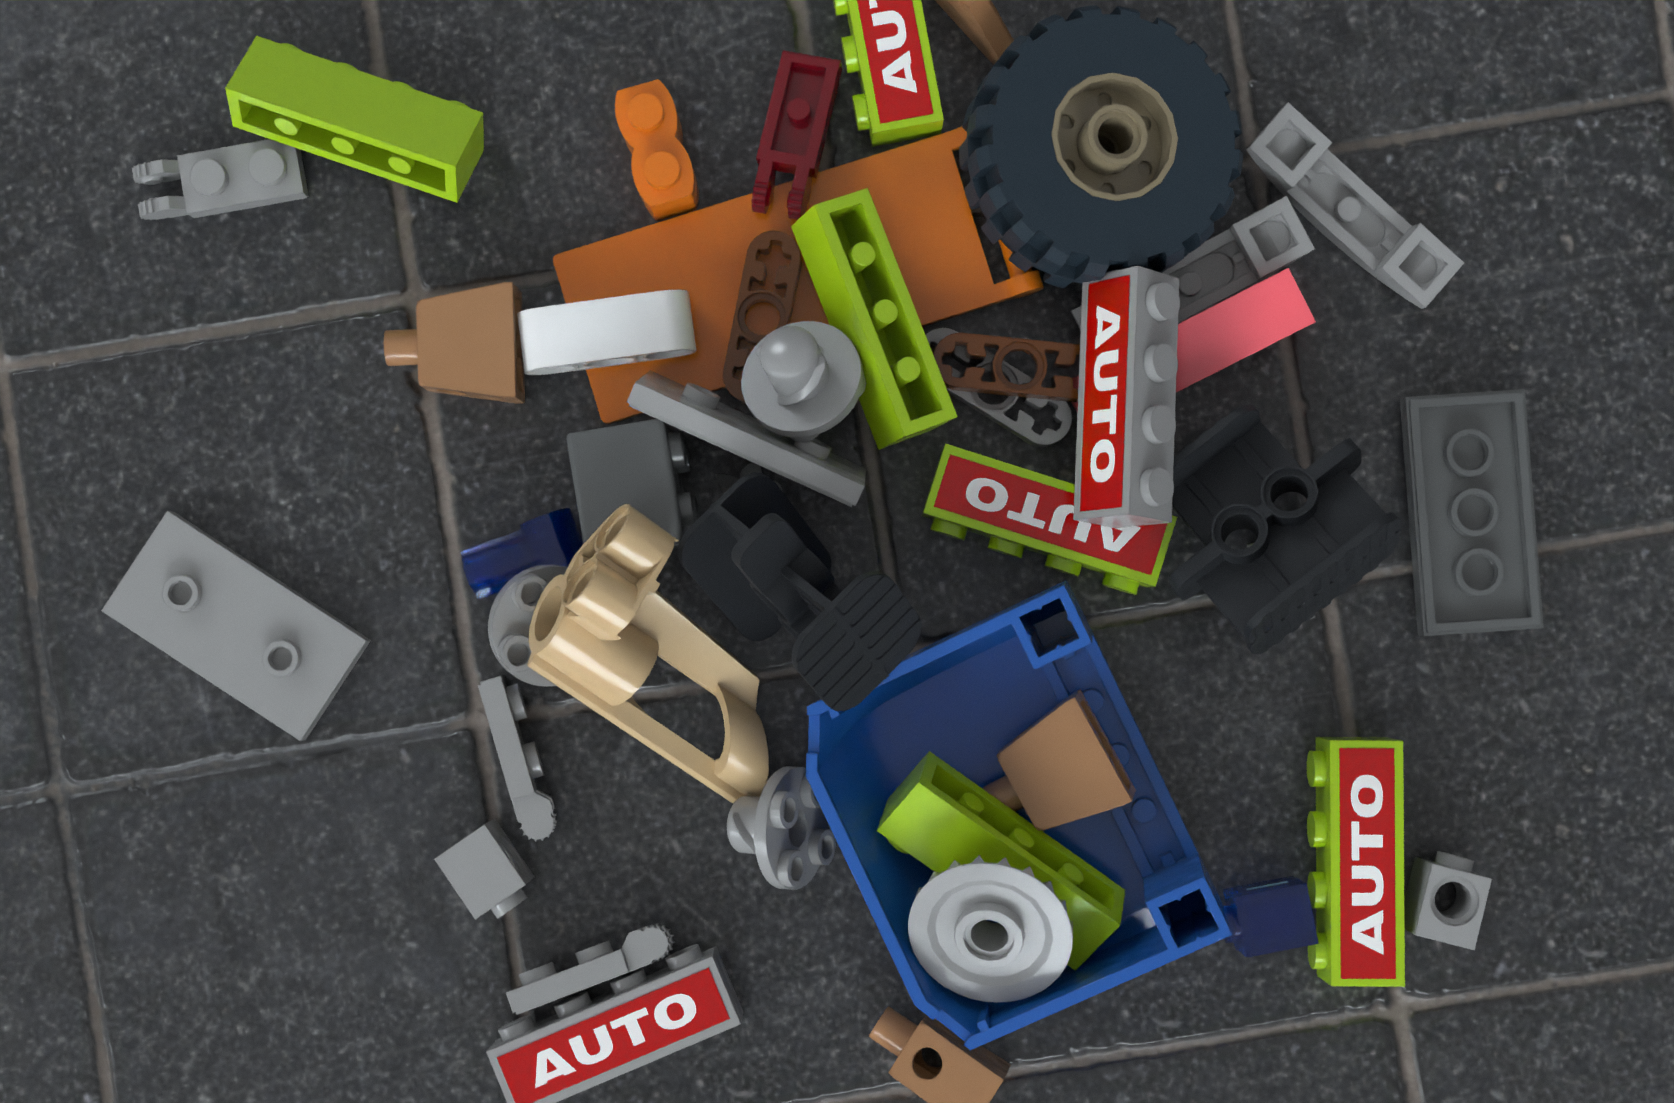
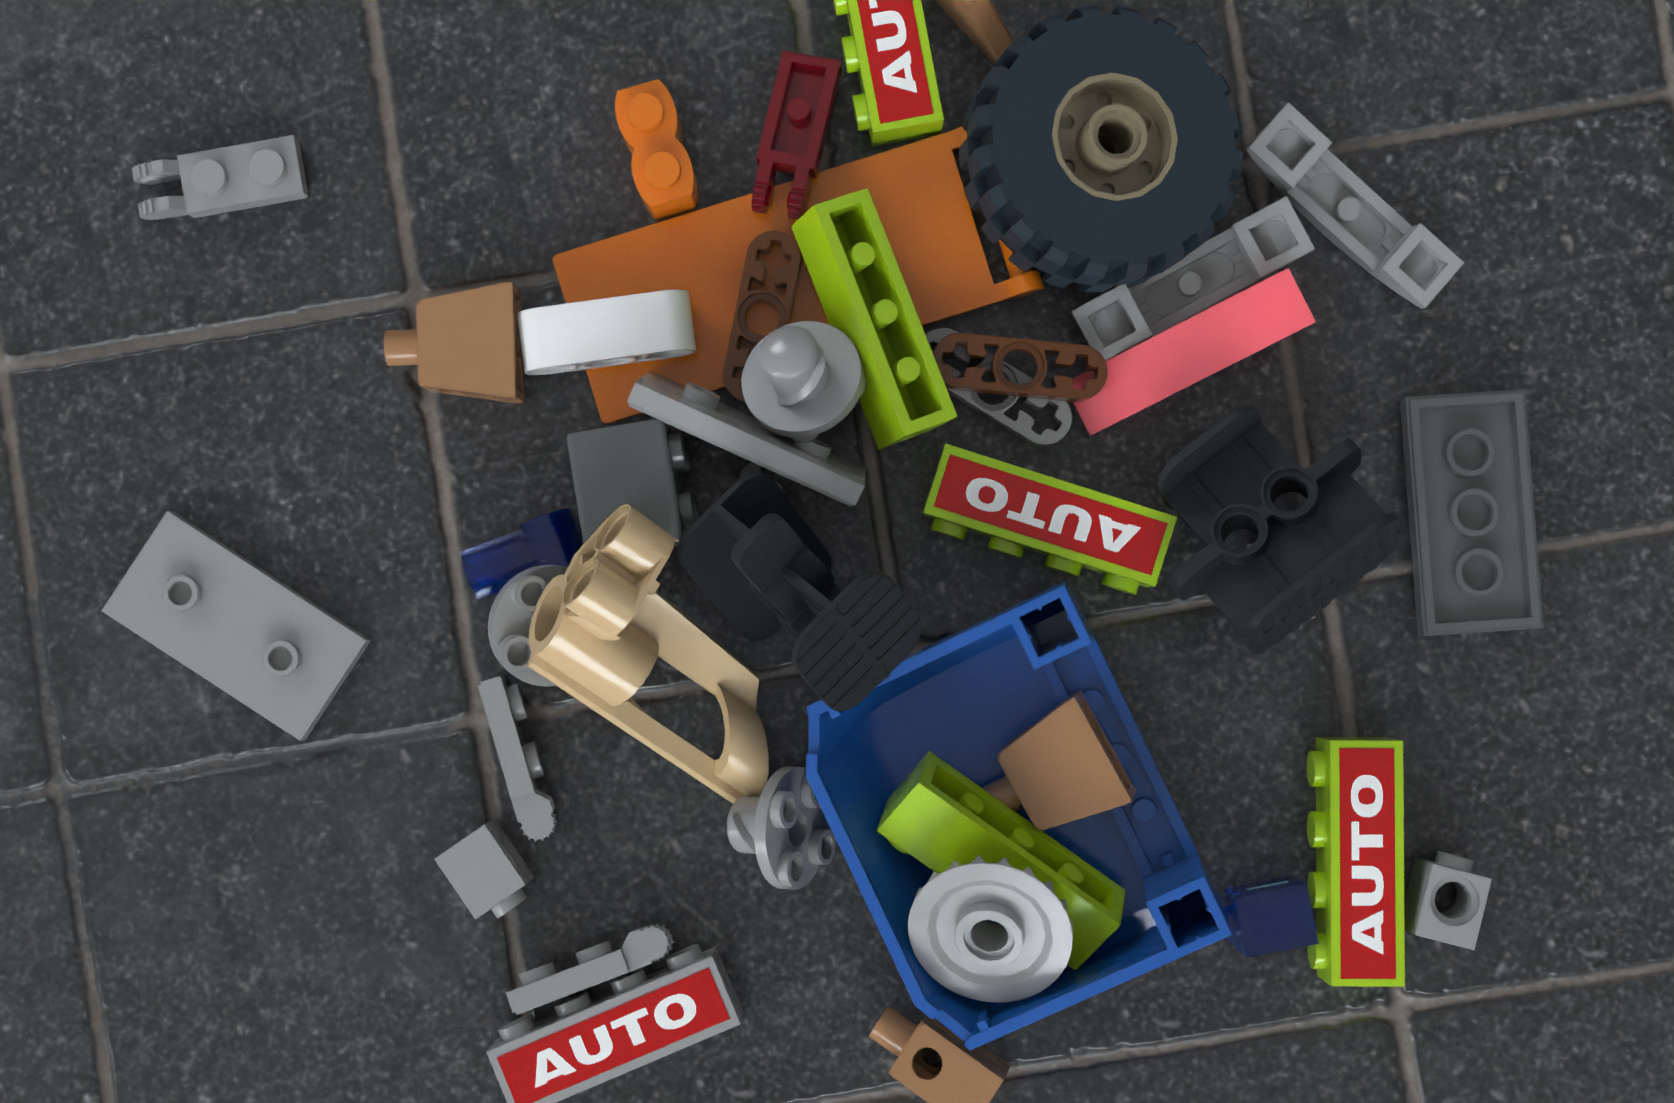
(356, 118): lime brick -> none
(1127, 399): light grey brick -> none

